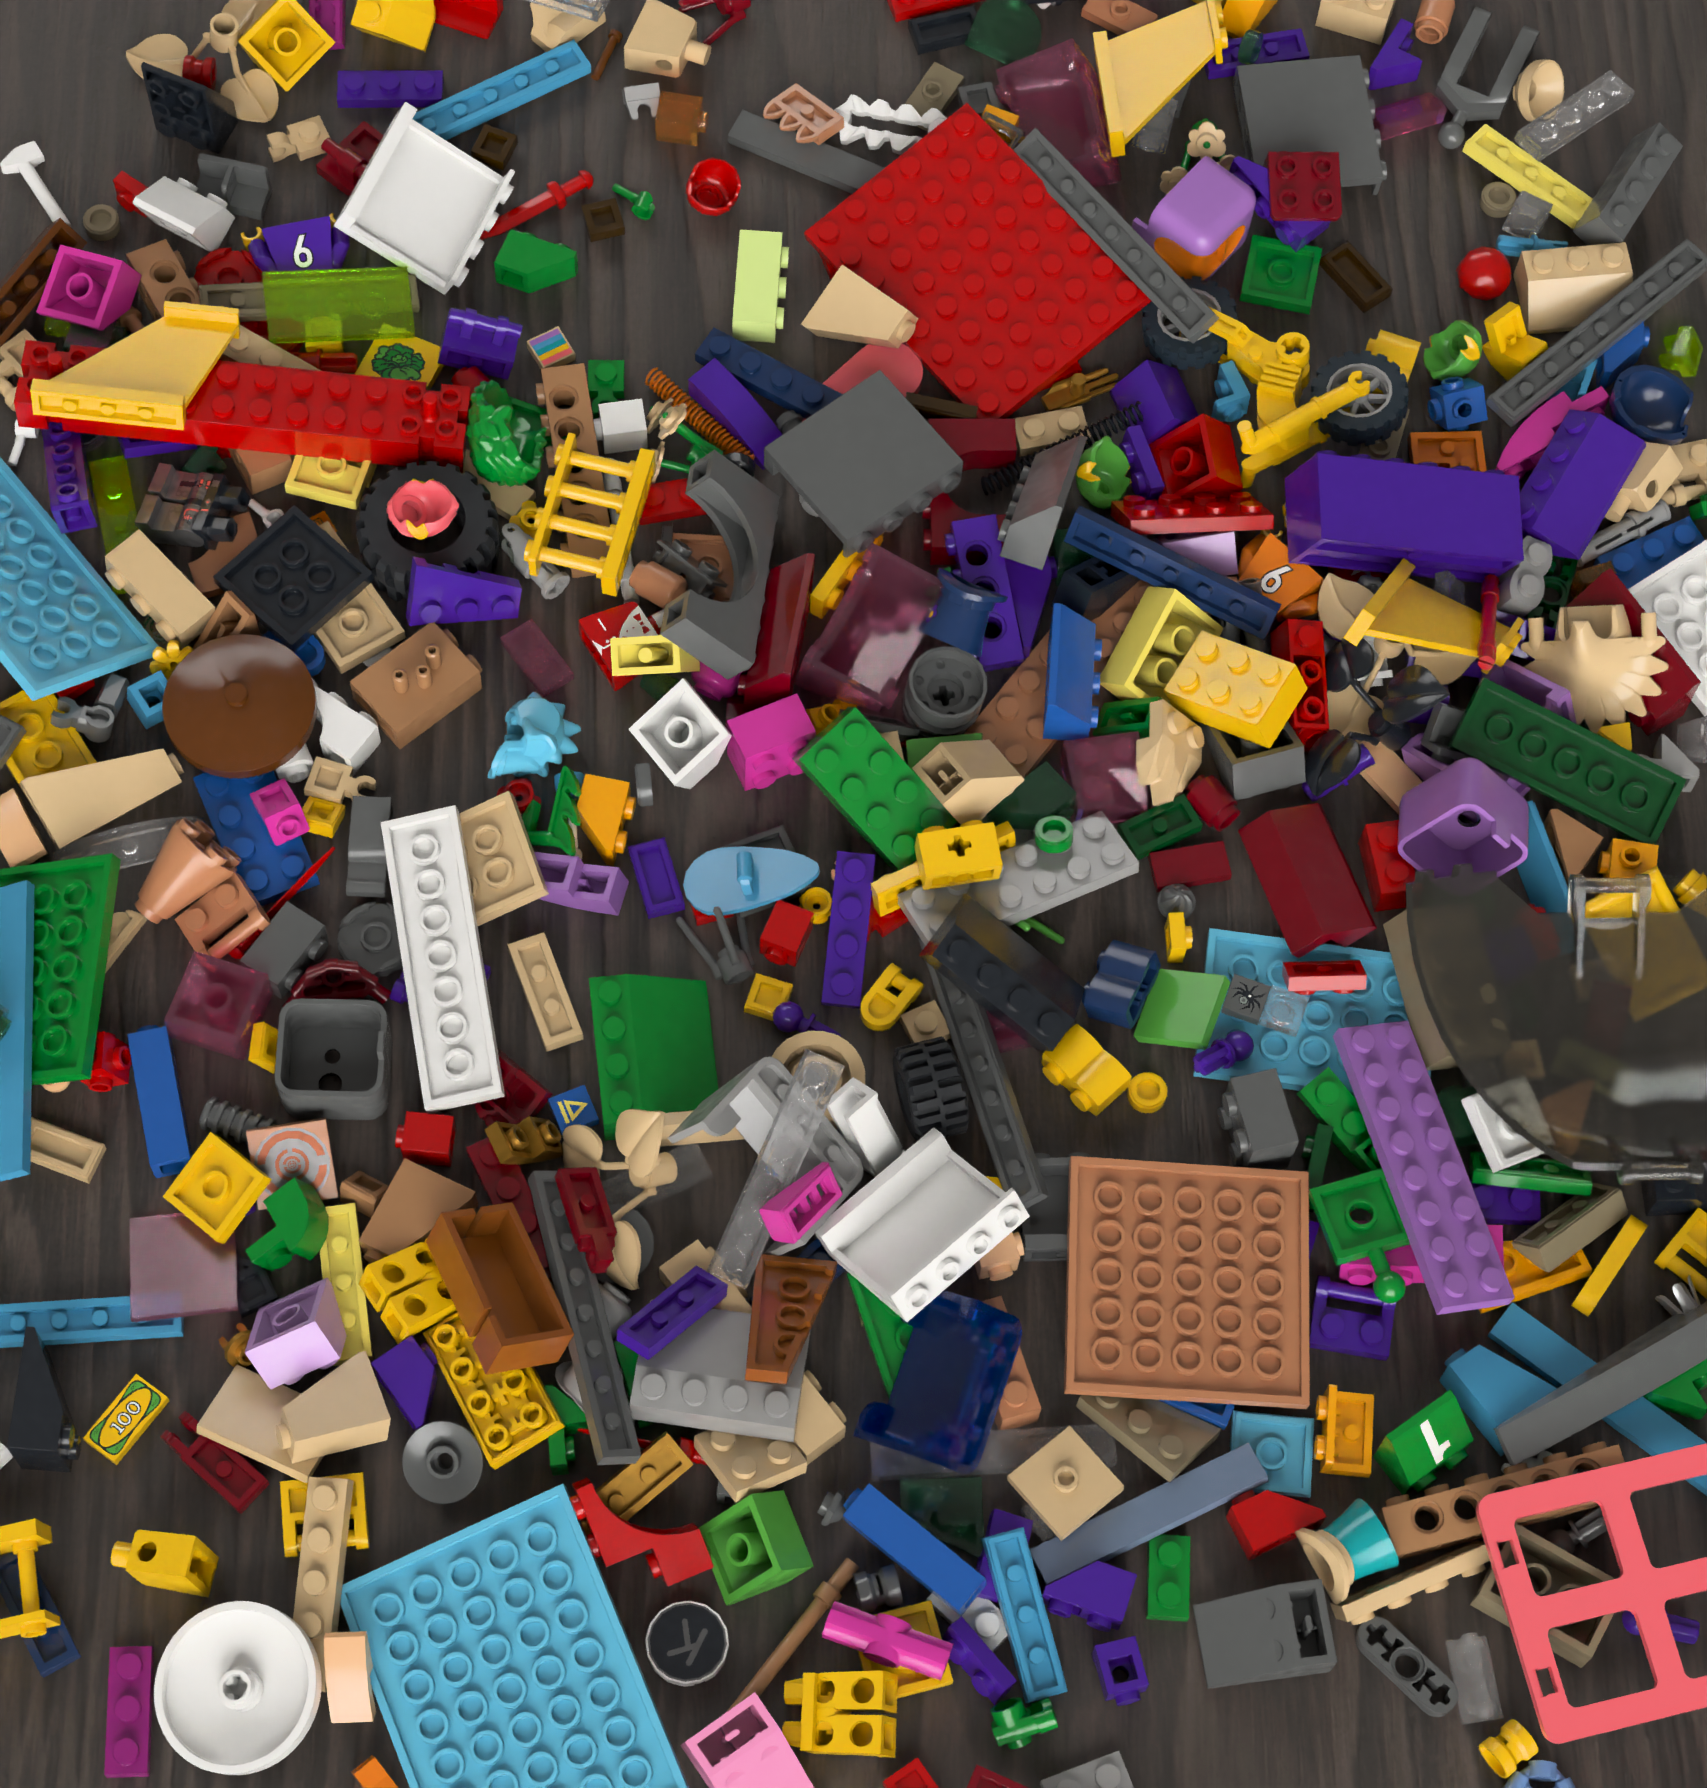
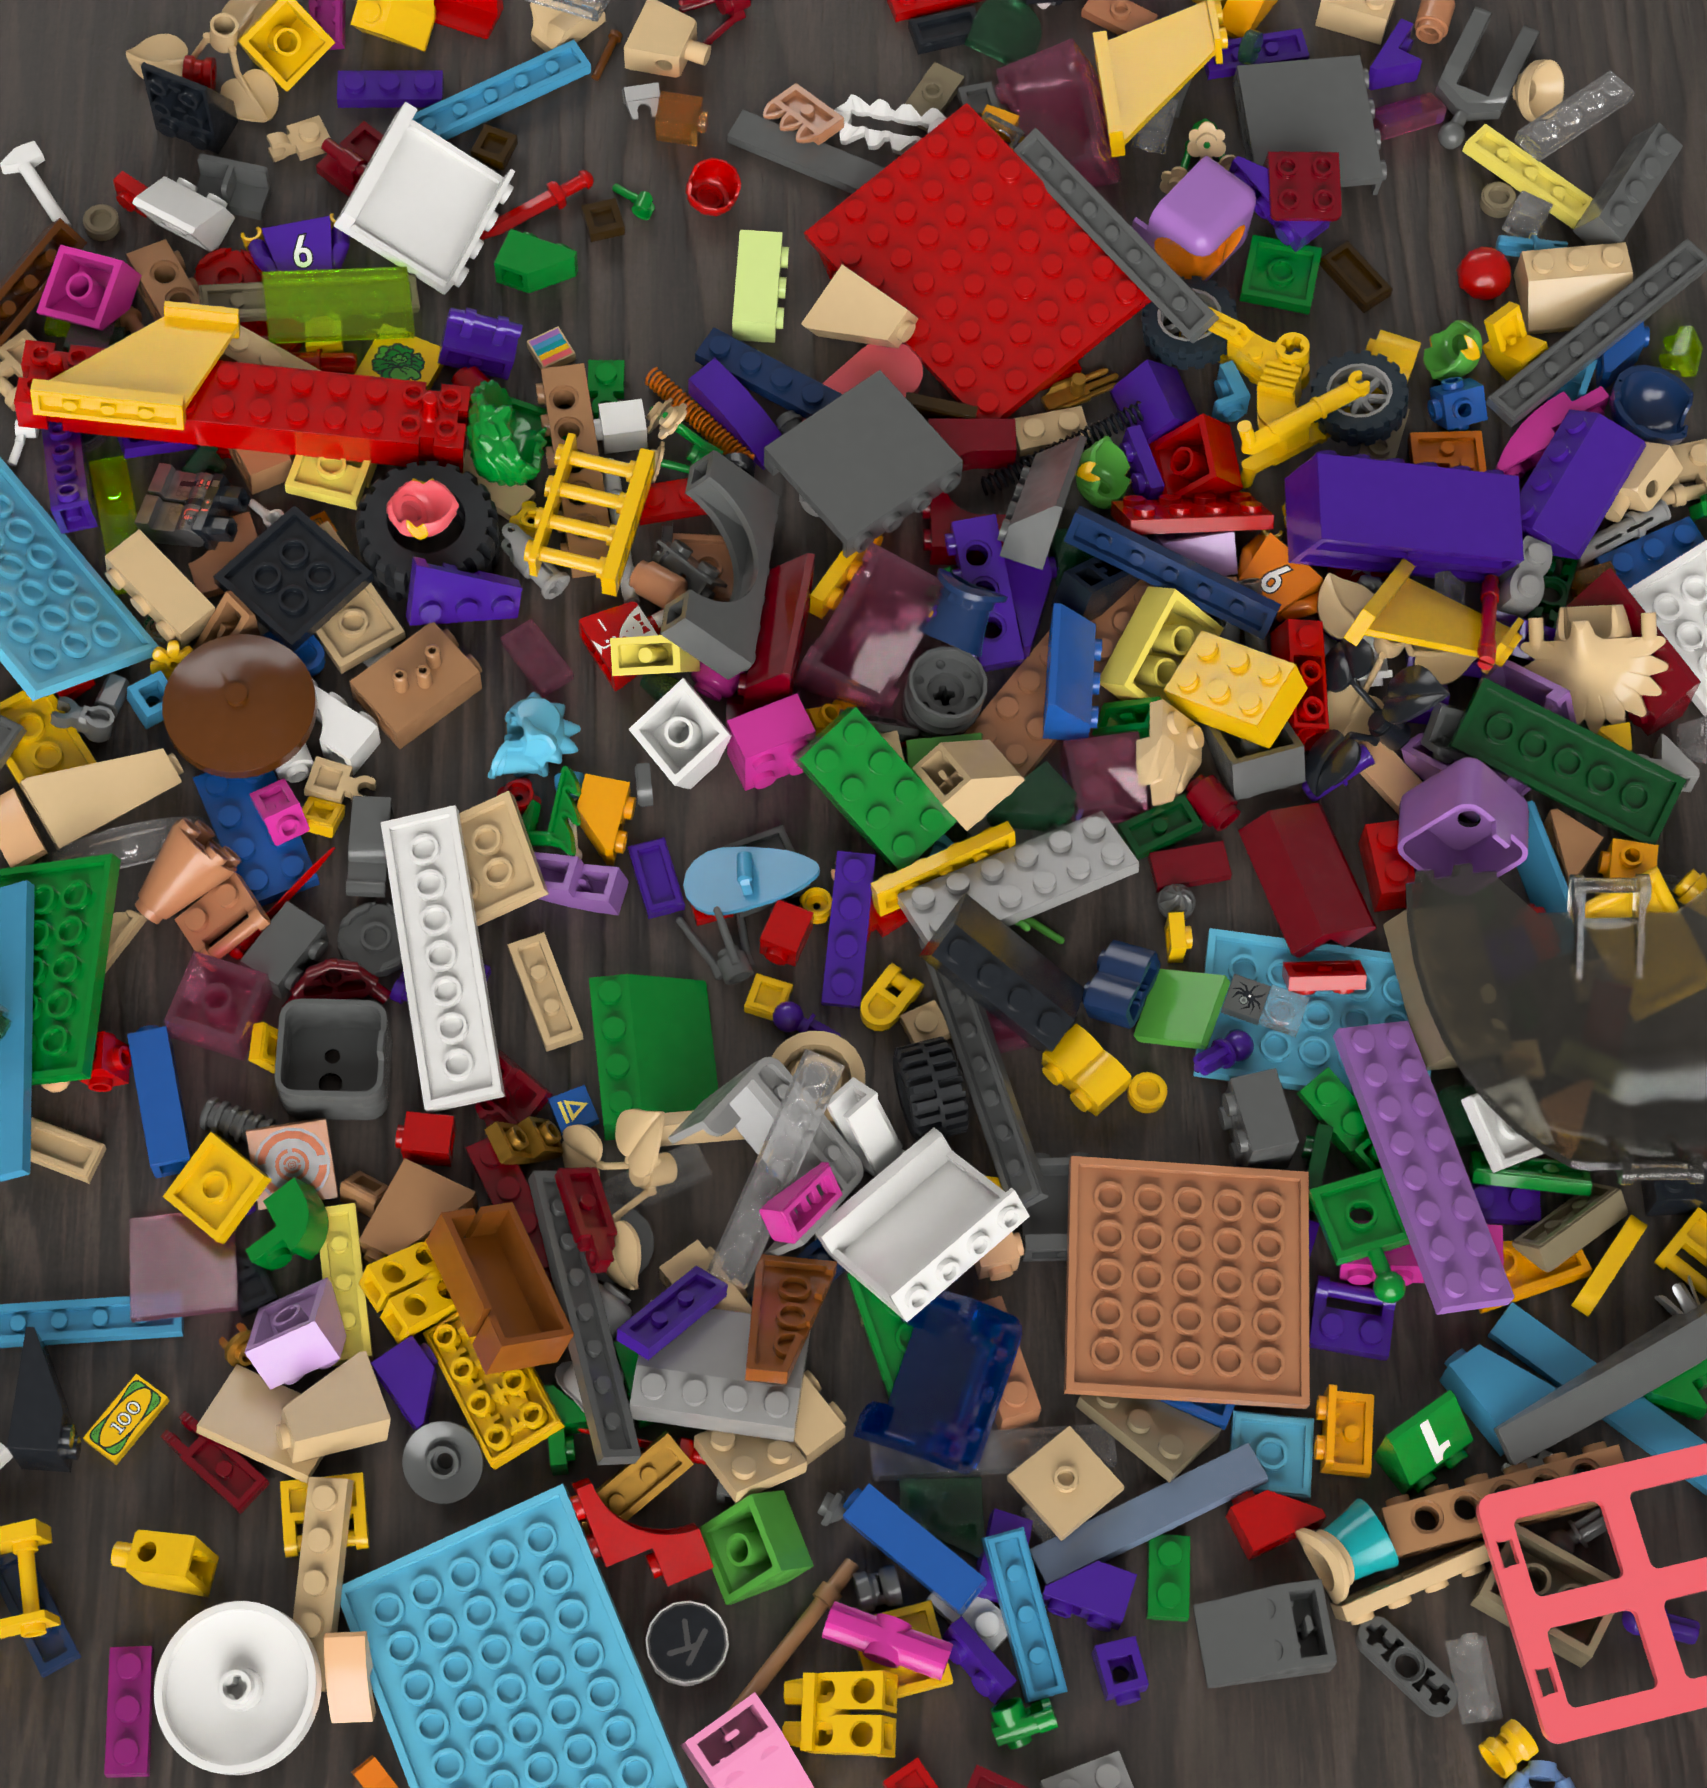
(943, 867): yellow brick -> none
(1054, 834): green tile -> none

